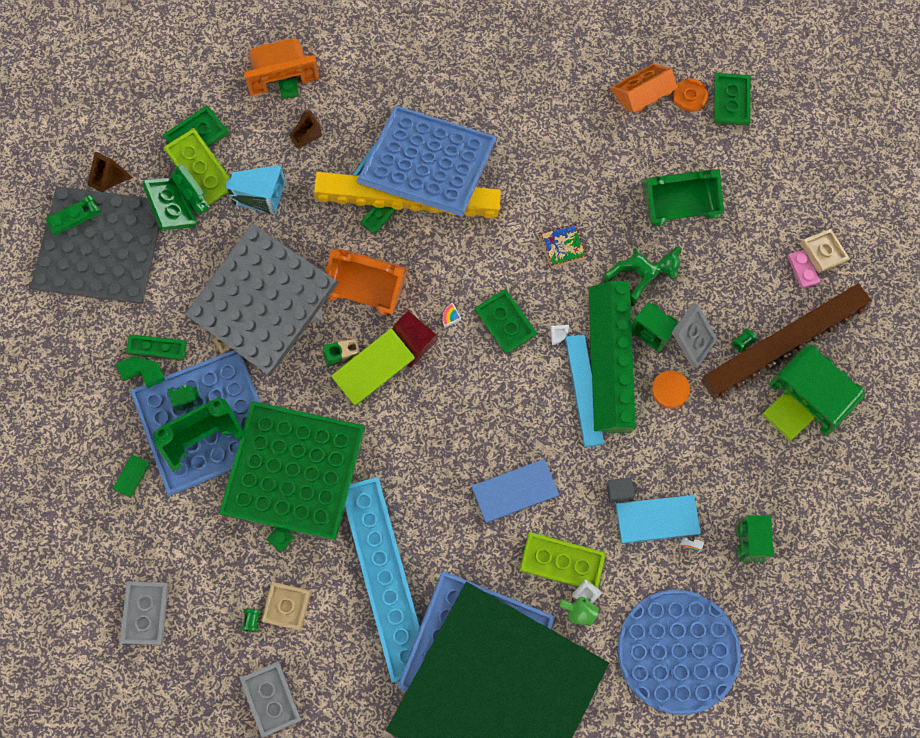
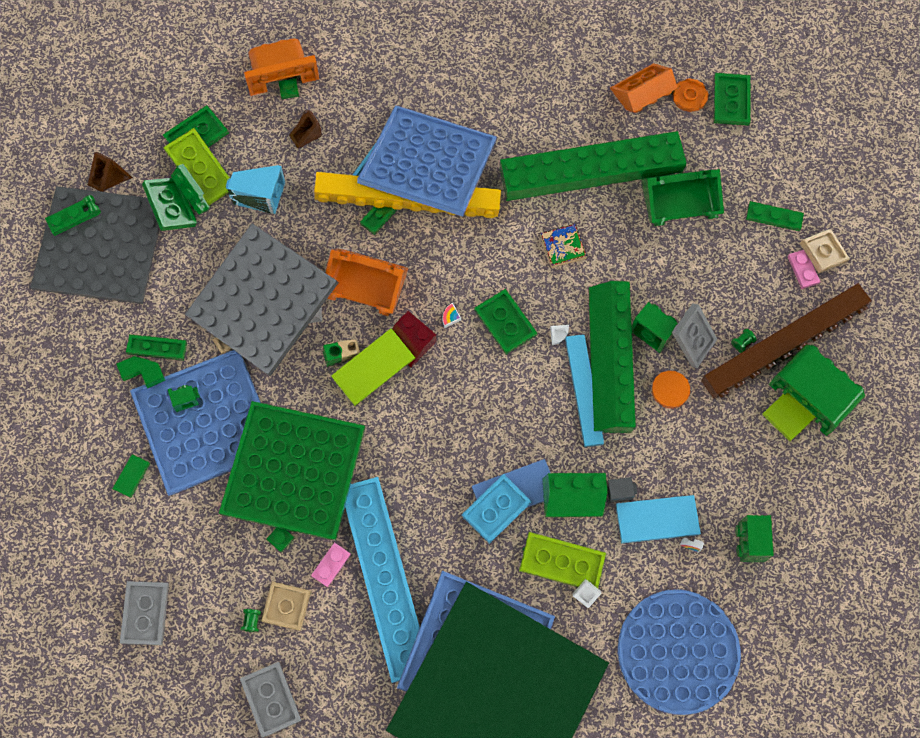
(194, 426): green windscreen -> none
(331, 565): none -> bright pink plate
(496, 508): none -> medium azure tile
(574, 494): none -> green slope
(581, 611): bright green piece -> none
(592, 165): none -> green brick
(643, 267): green animal -> none
(774, 216): none -> green plate

